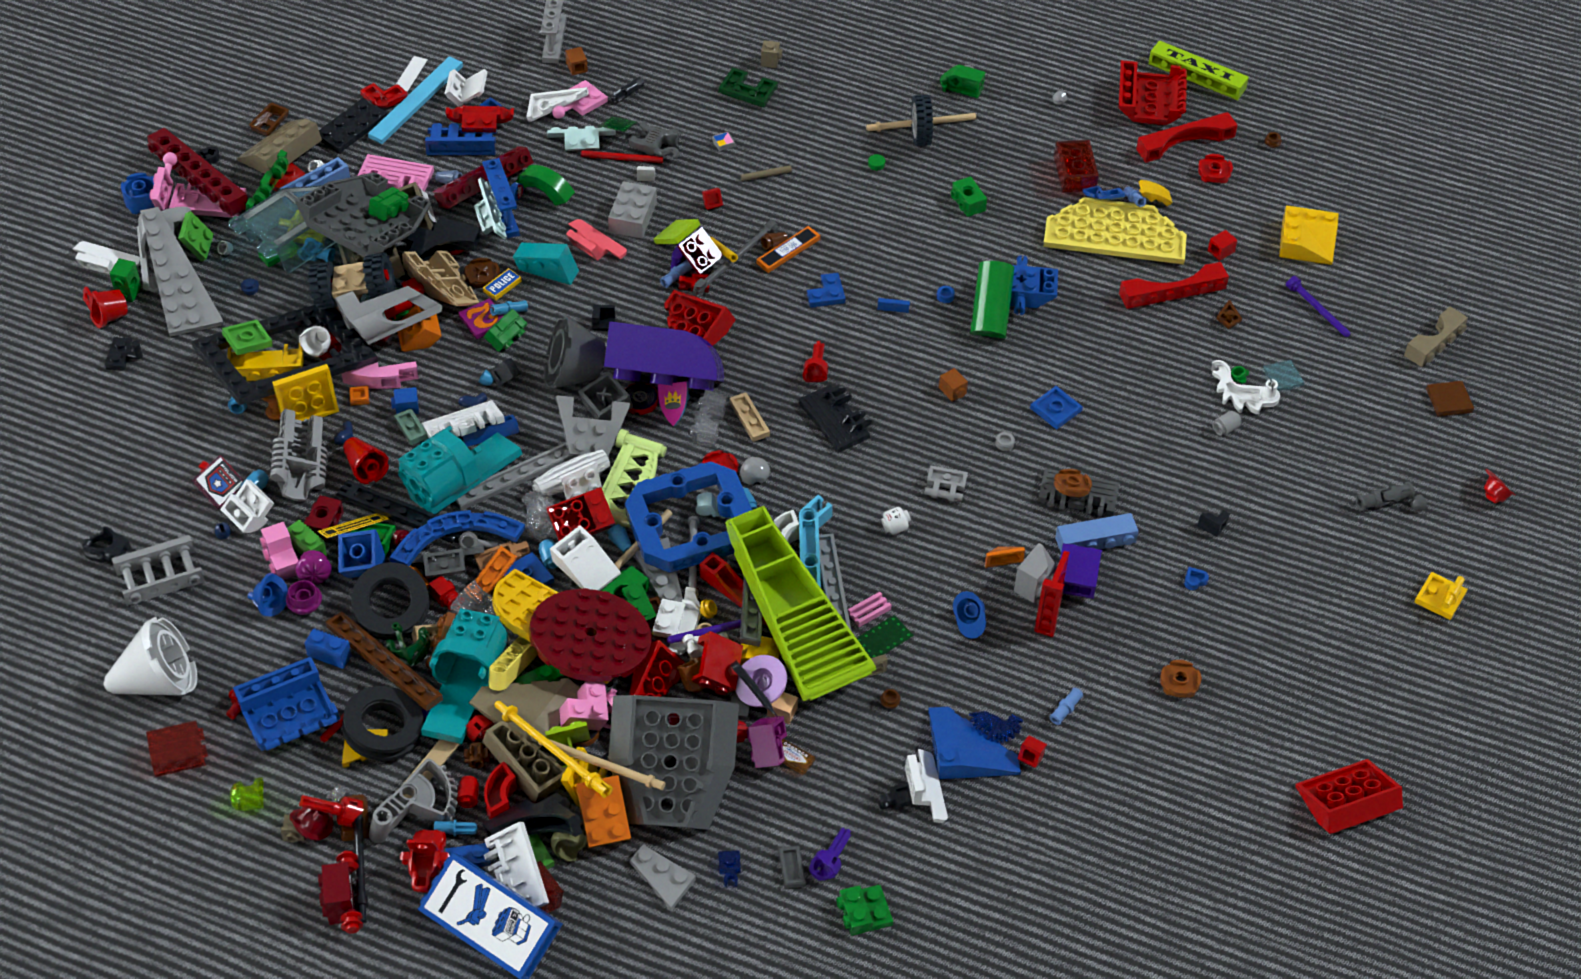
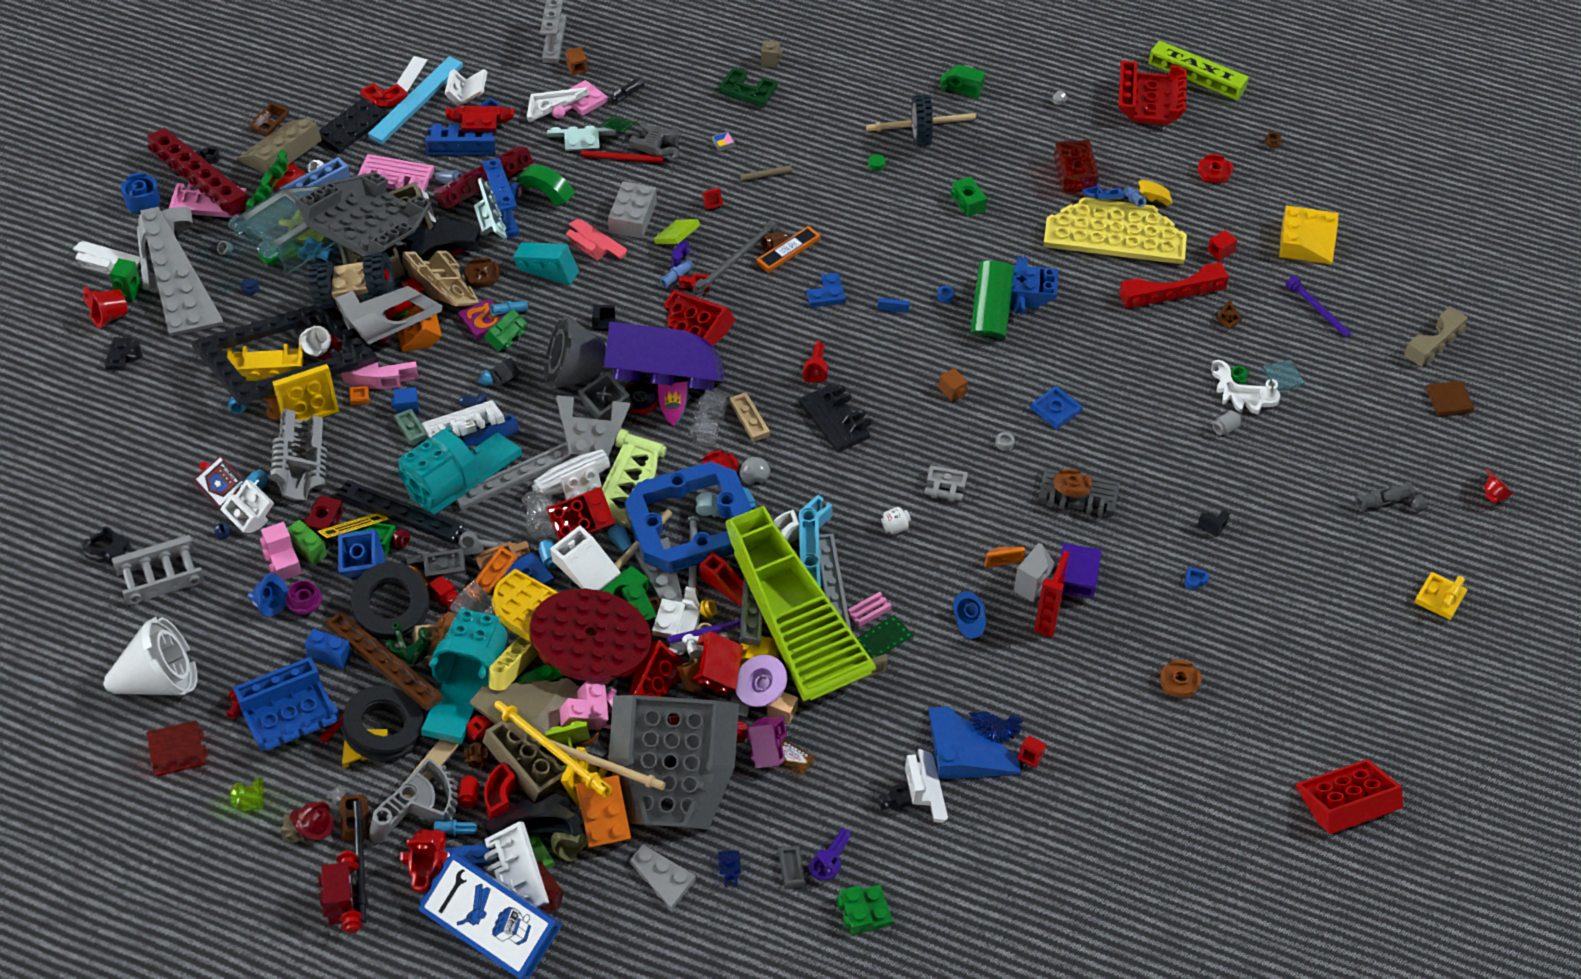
(163, 183): bright pink plate -> none
(195, 236): bright green plate -> none
(247, 337): bright green plate -> none
(313, 567): magenta piece -> none
(345, 811): red piece -> none
(347, 433): dark blue arm -> none
(365, 460): red cone -> none
(388, 204): green brick -> none
(454, 522): blue plate -> none
(502, 284): tile -> none
(645, 173): white slope -> none
(700, 251): slope -> none
(730, 255): yellow piece -> none
(742, 673): black piece -> none
(890, 698): reddish brown plate -> none
(1066, 706): medium blue pin -> none
(1099, 532): medium blue brick -> none
(1216, 128): red arch -> none

